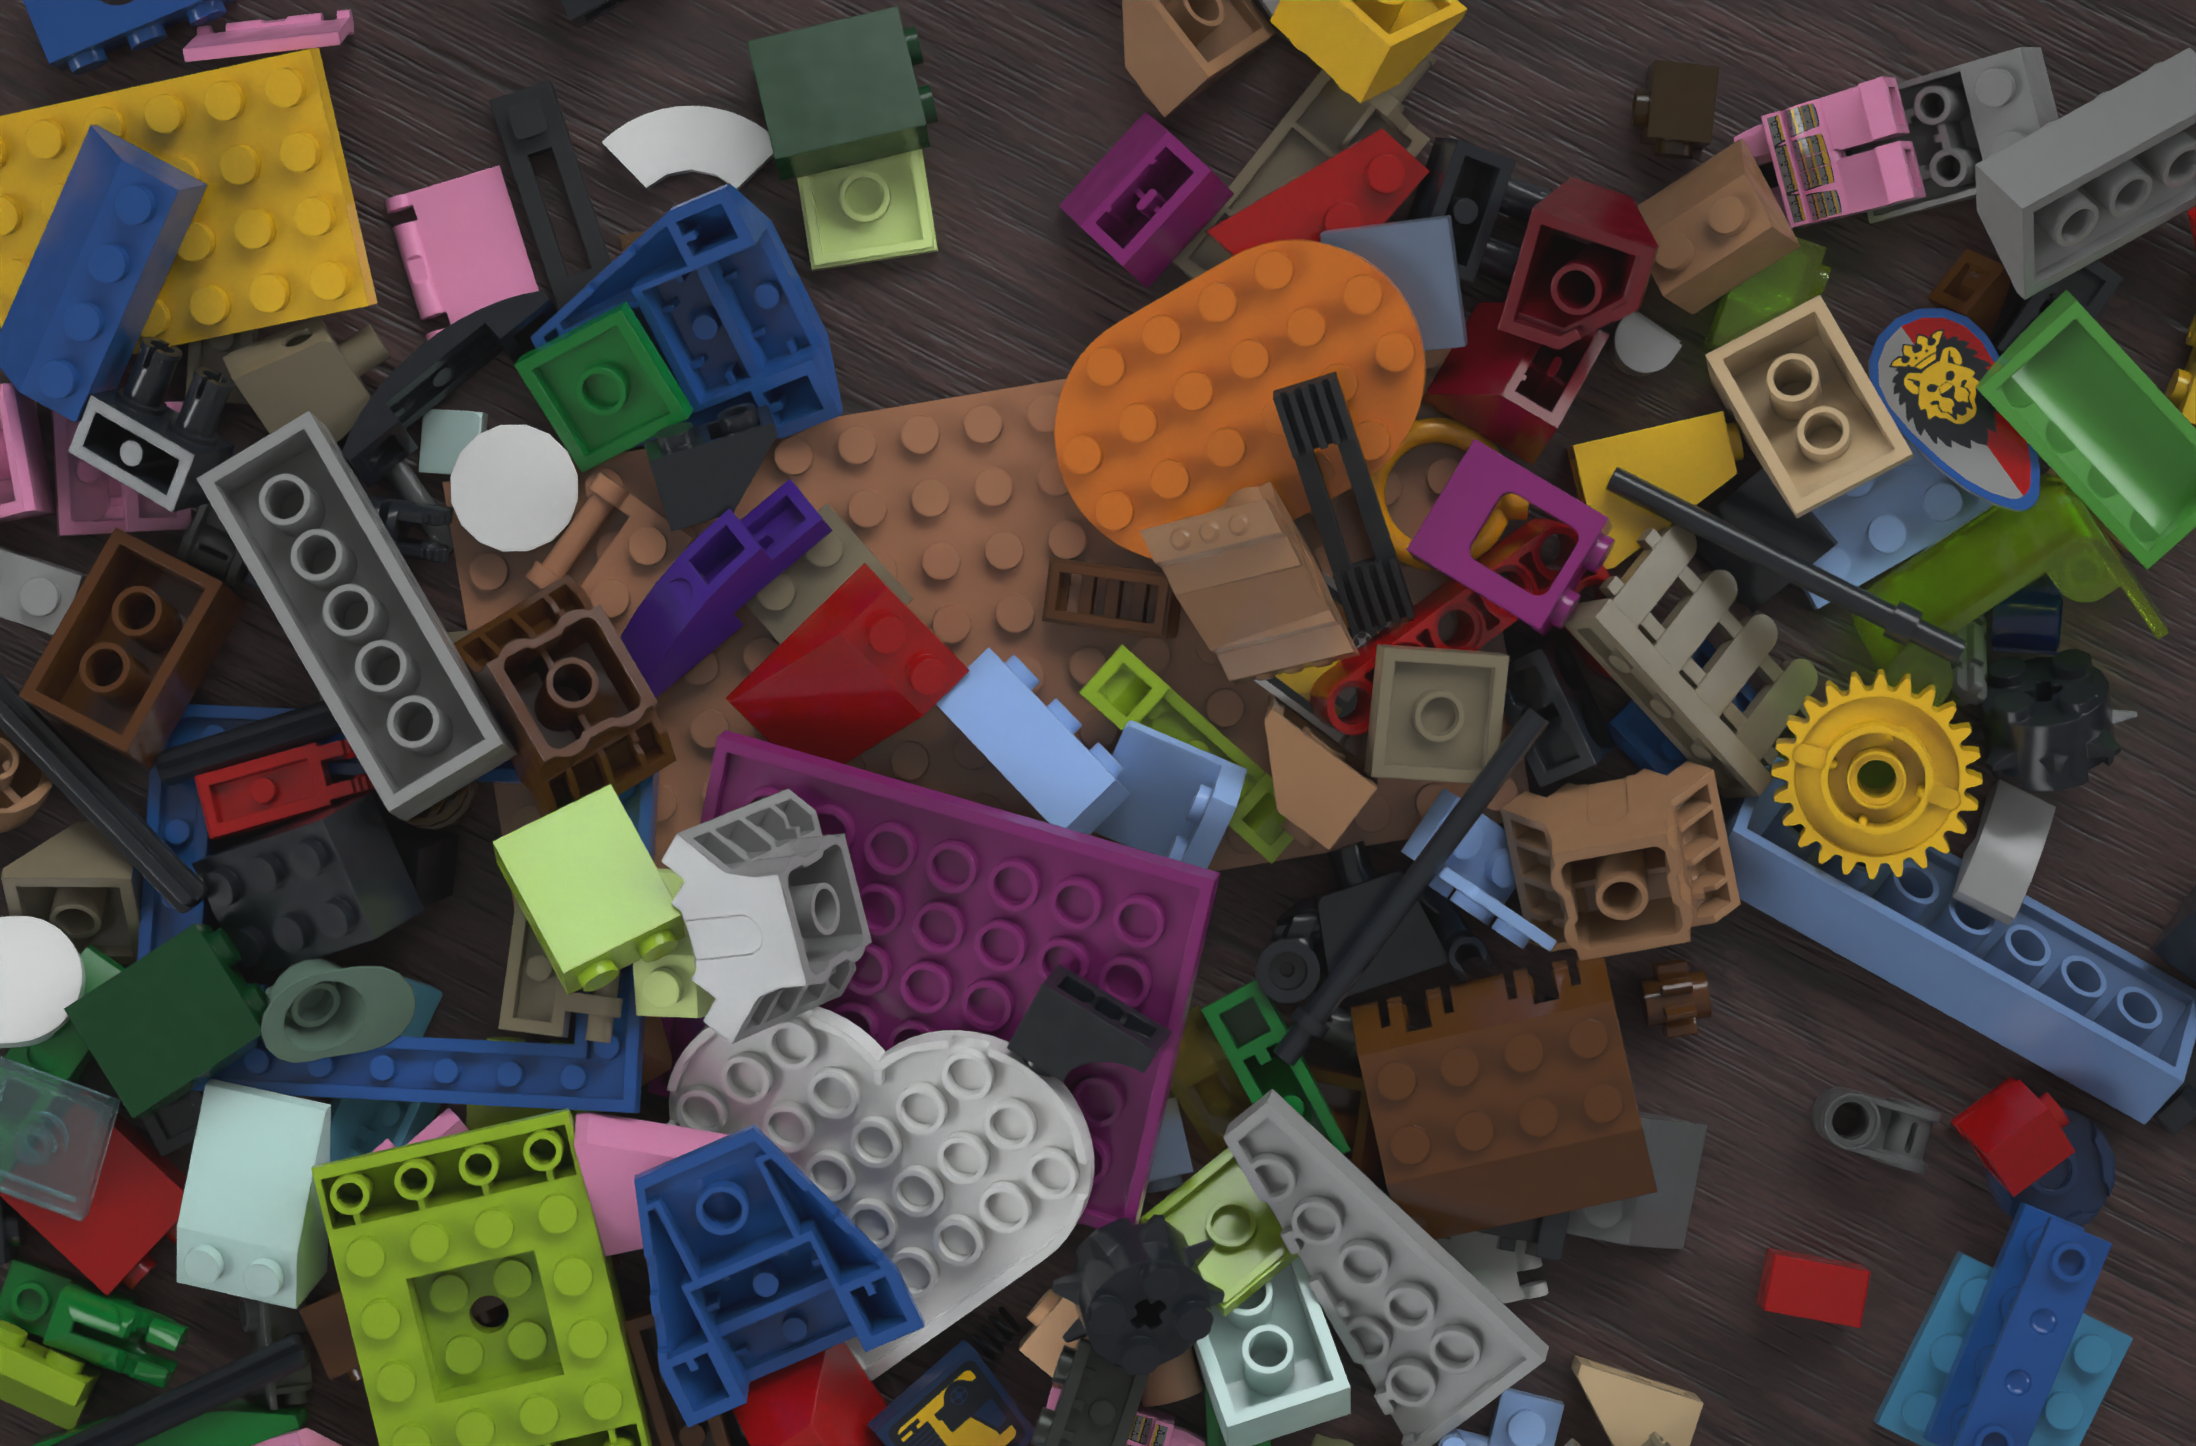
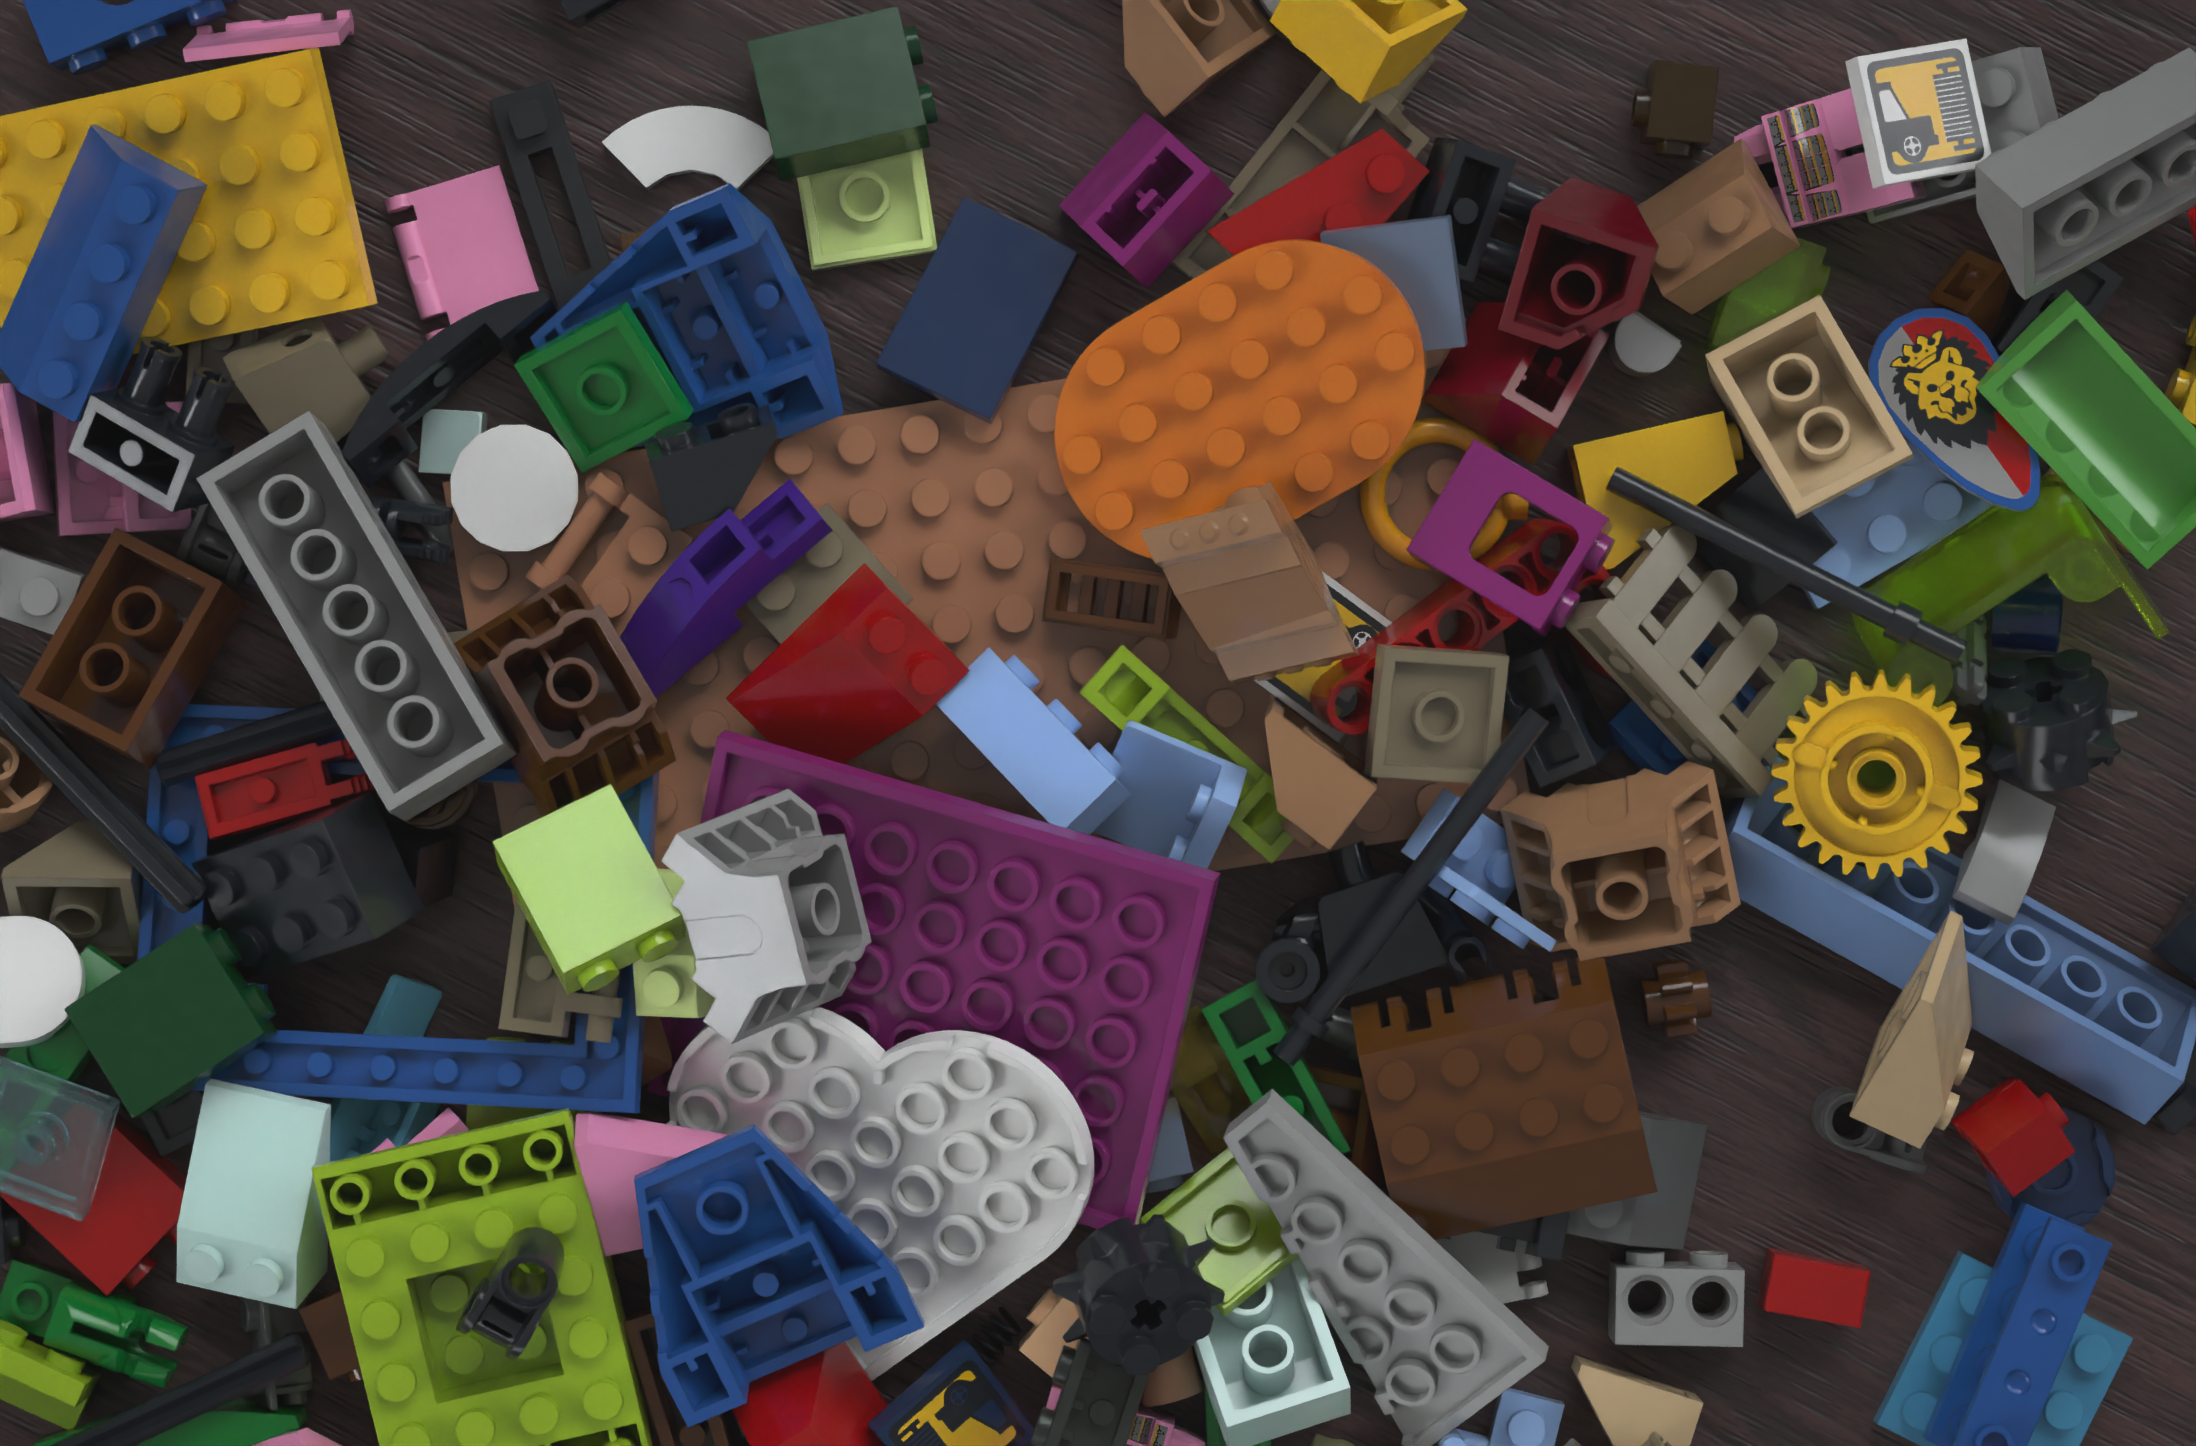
(334, 1010): sand green piece -> none
(511, 1301): none -> black piece
(977, 310): none -> dark blue tile
(1081, 1025): black arch -> none
(1314, 417): black container -> none
(1673, 1317): none -> light grey brick
(1918, 112): none -> tile
(1921, 1045): none -> tan slope

